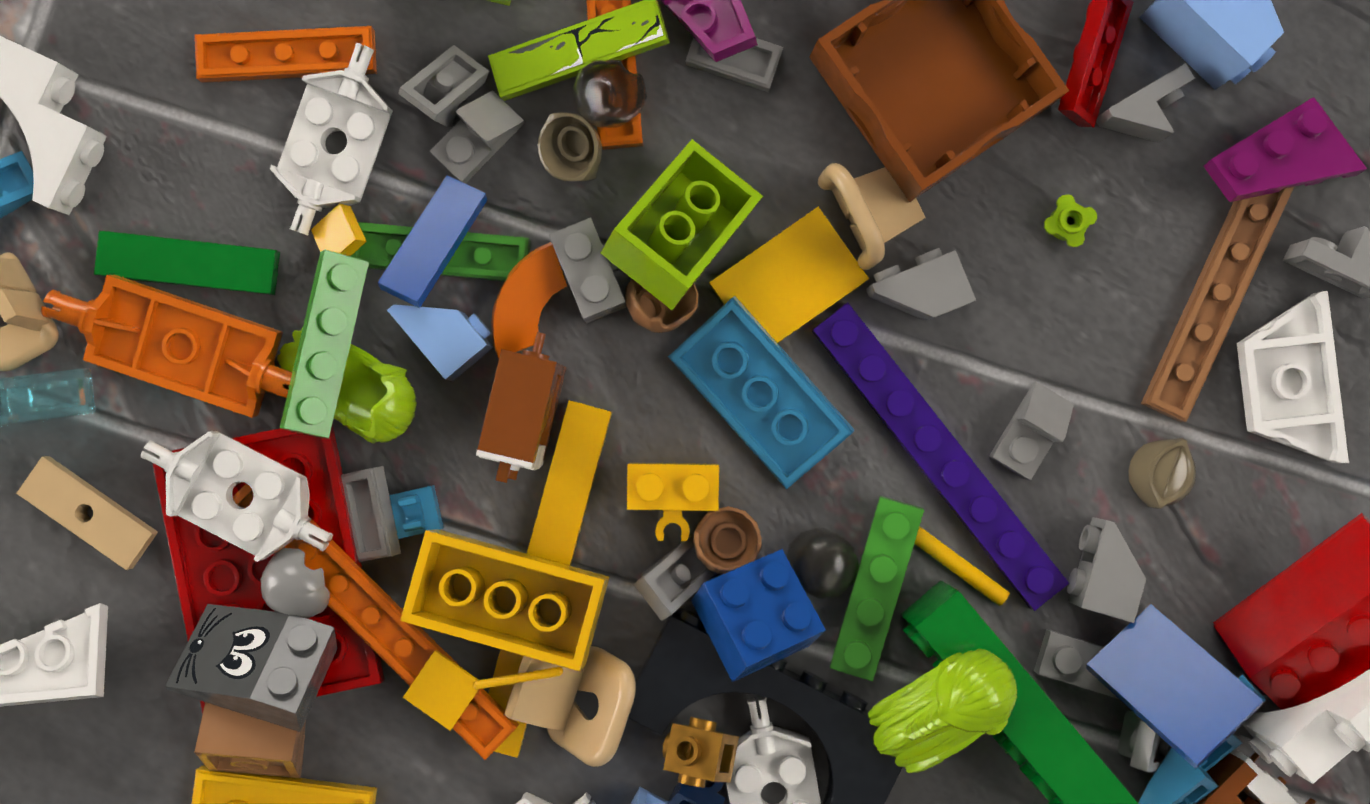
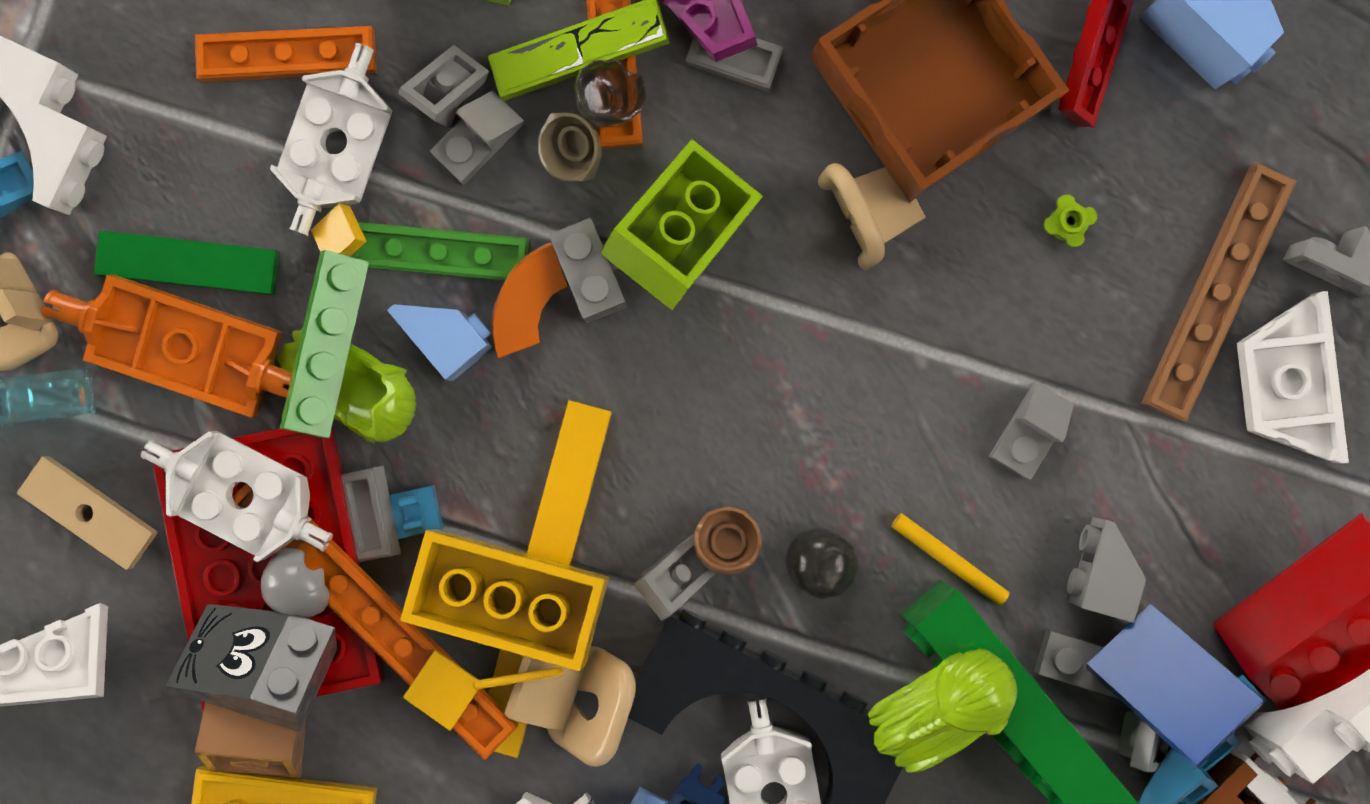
(432, 241): tile -> none
(521, 410): dark orange piece -> none
(653, 314): medium nougat hair -> none
(673, 490): yellow brick -> none
(699, 752): pearl gold brick -> none
(757, 614): blue brick -> none
(761, 392): dark azure tile -> none
(792, 276): yellow tile -> none
(876, 588): bright green plate -> none
(927, 289): light grey slope -> none
(940, 457): dark purple plate -> none
(1142, 112): light grey slope -> none
(1162, 472): dark tan hat -> none
(1285, 154): magenta wing -> none

